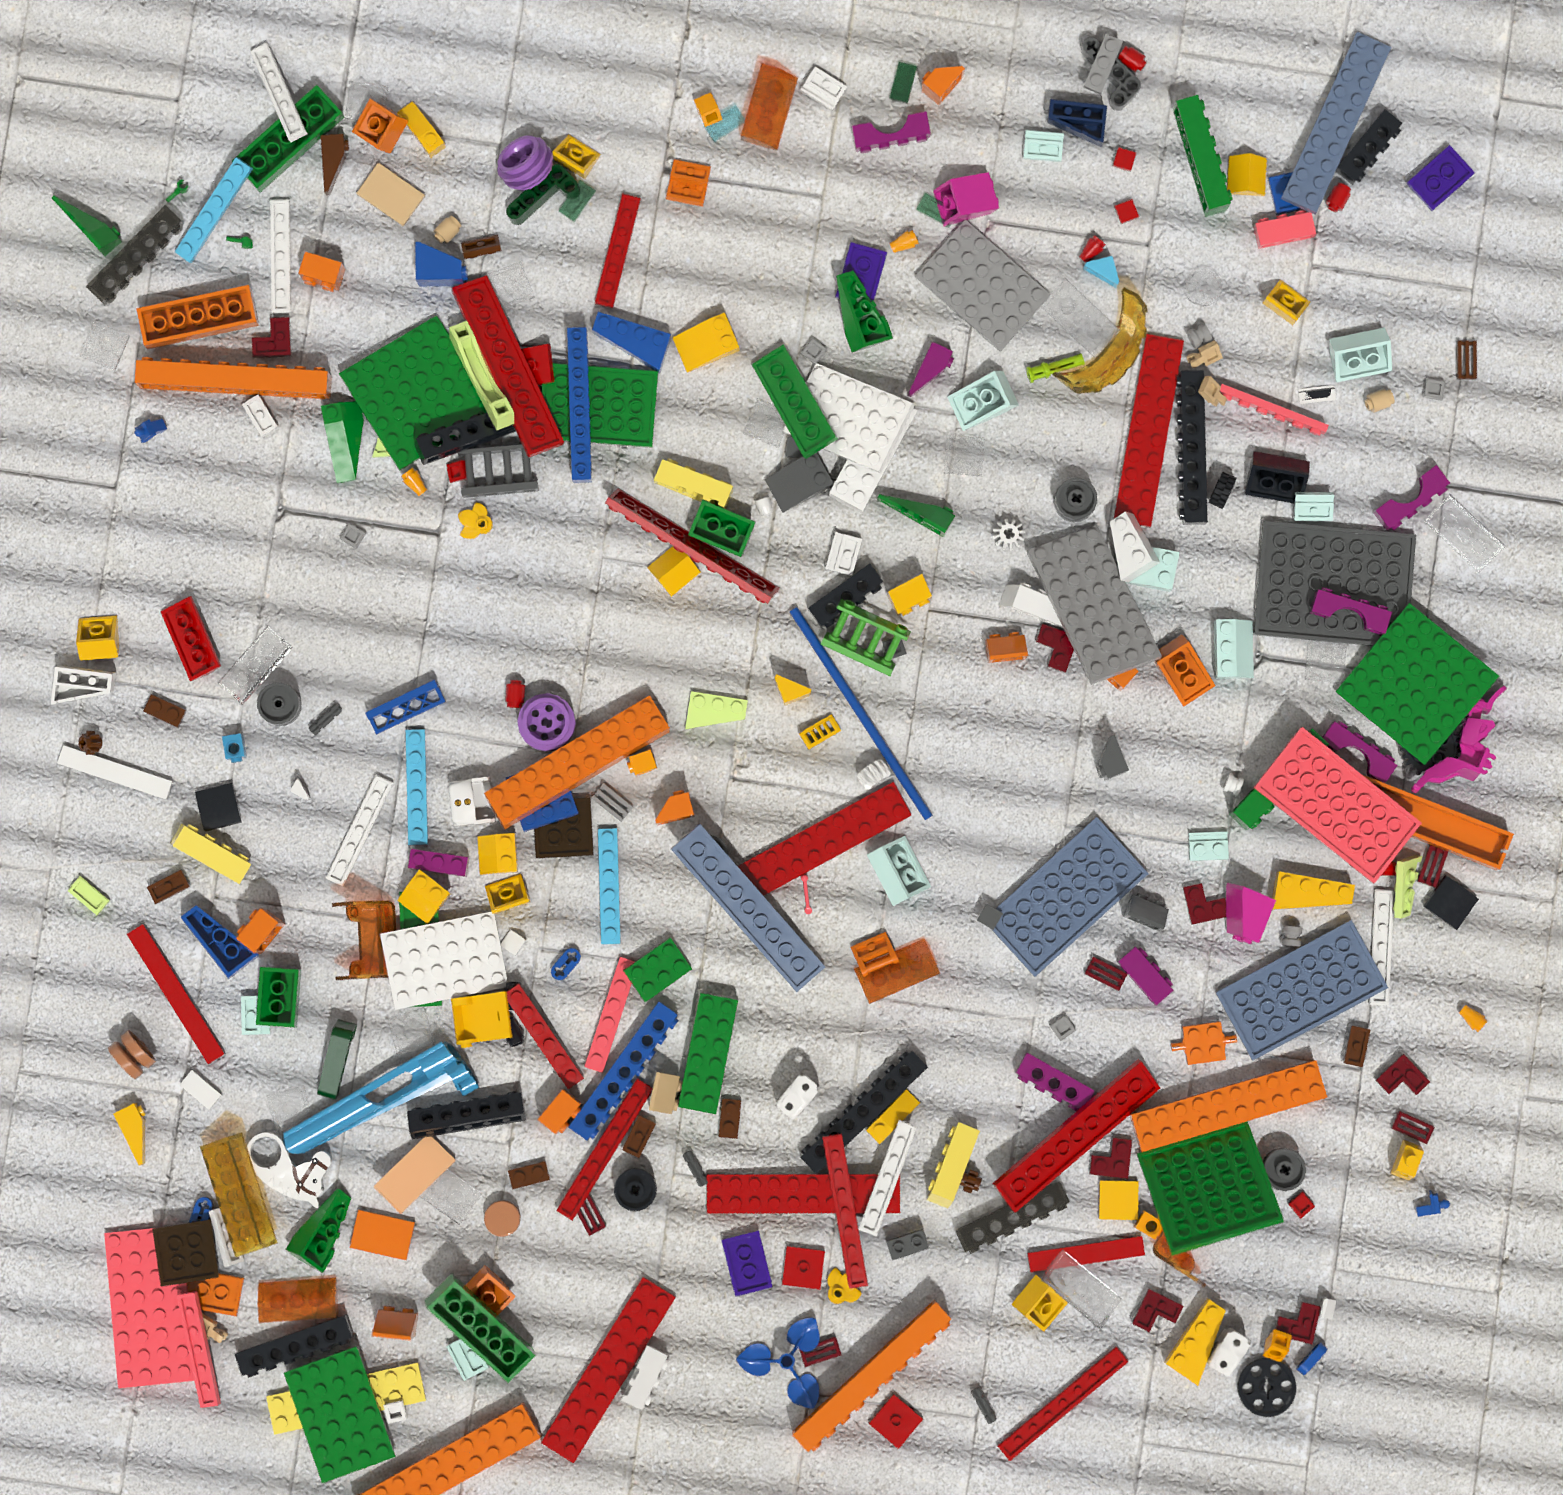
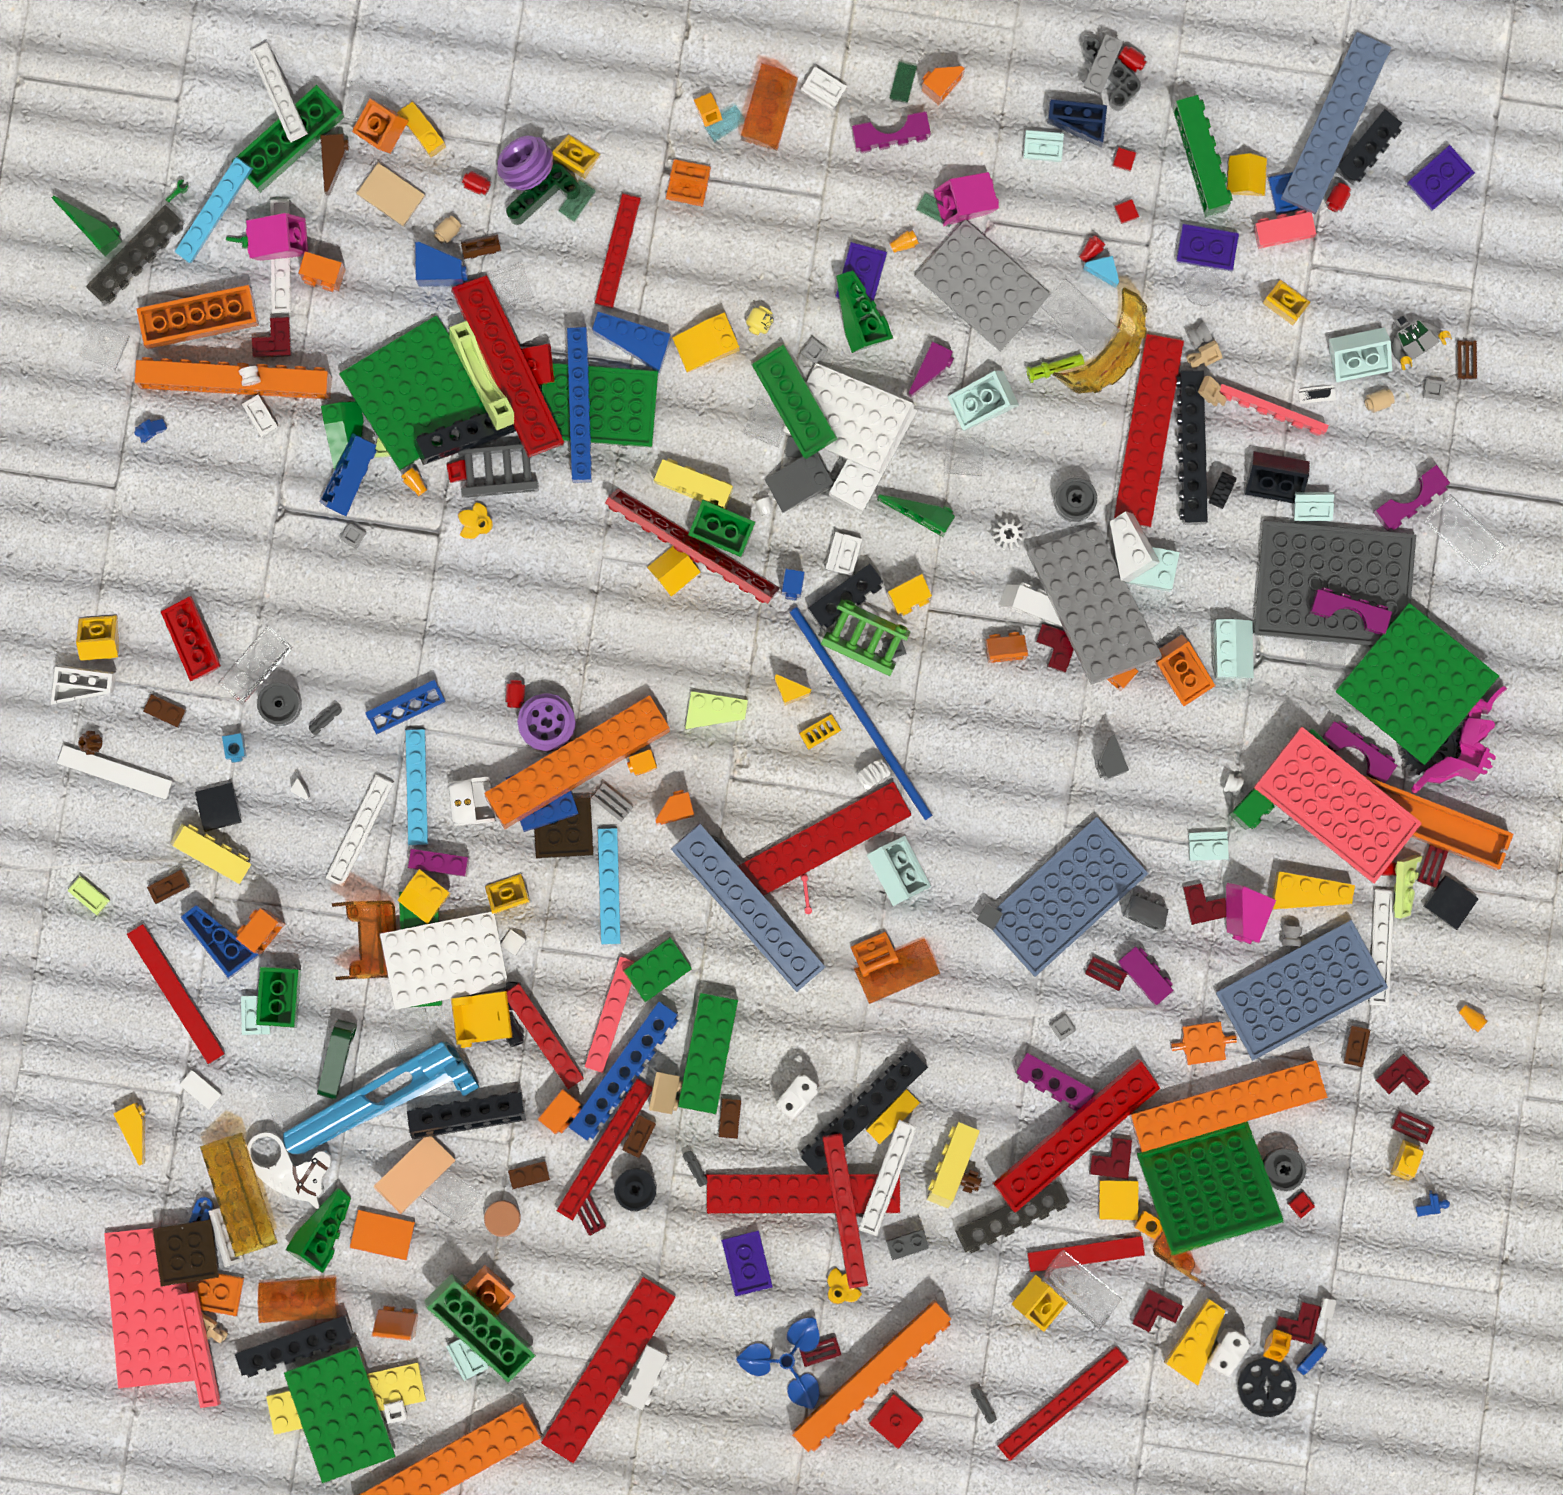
(132, 1054): nougat wheel -> none
(249, 376): none -> white wheel
(276, 237): none -> dark pink slope
(348, 475): none -> blue wedge
(476, 183): none -> red brick
(497, 854): yellow slope -> none
(569, 967): blue beam -> none
(759, 320): none -> light yellow head
(793, 584): none -> blue brick
(803, 1267): red plate -> none
(1207, 247): none -> dark purple plate
(1415, 339): none -> torso

